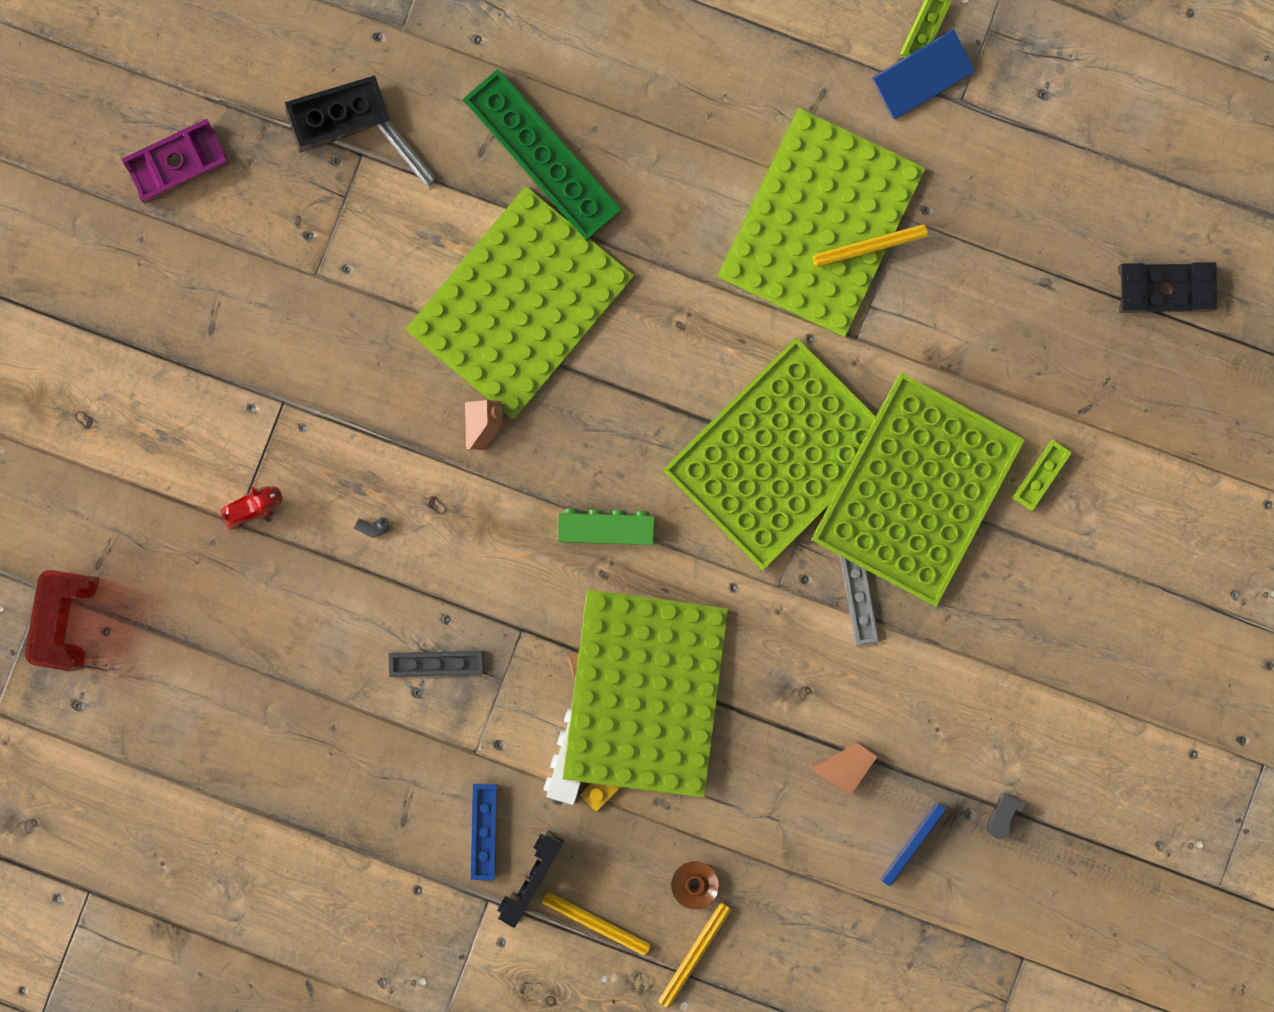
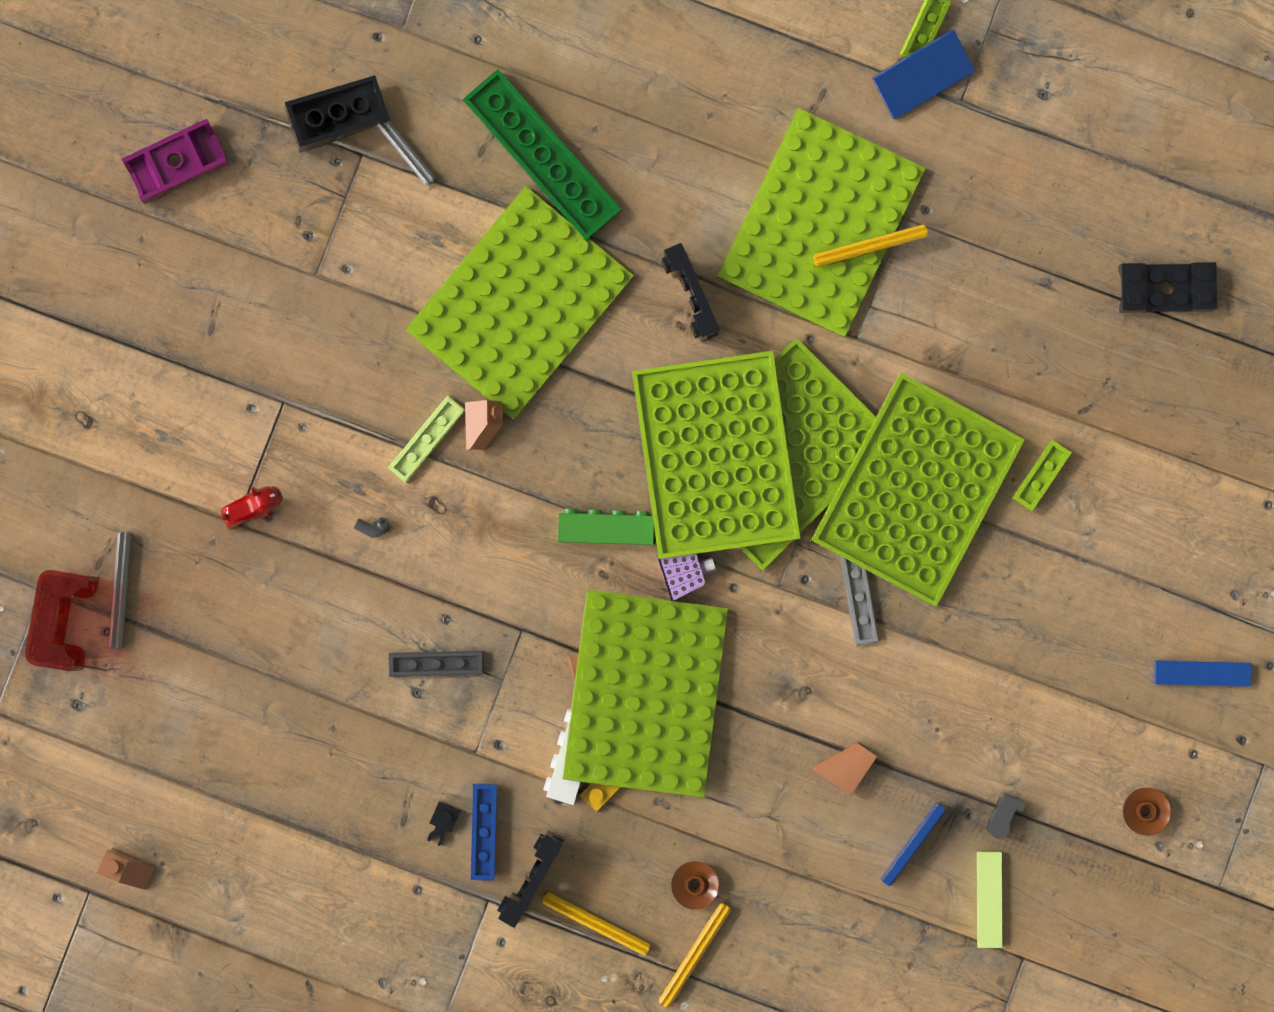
(120, 590): none -> light grey axle
(125, 869): none -> nougat slope
(426, 439): none -> yellowish green tile
(444, 820): none -> black plate
(677, 263): none -> black piece
(684, 573): none -> lavender torso
(715, 454): none -> lime plate
(989, 899): none -> yellowish green tile
(1158, 814): none -> dark orange dish
(1202, 673): none -> blue tile

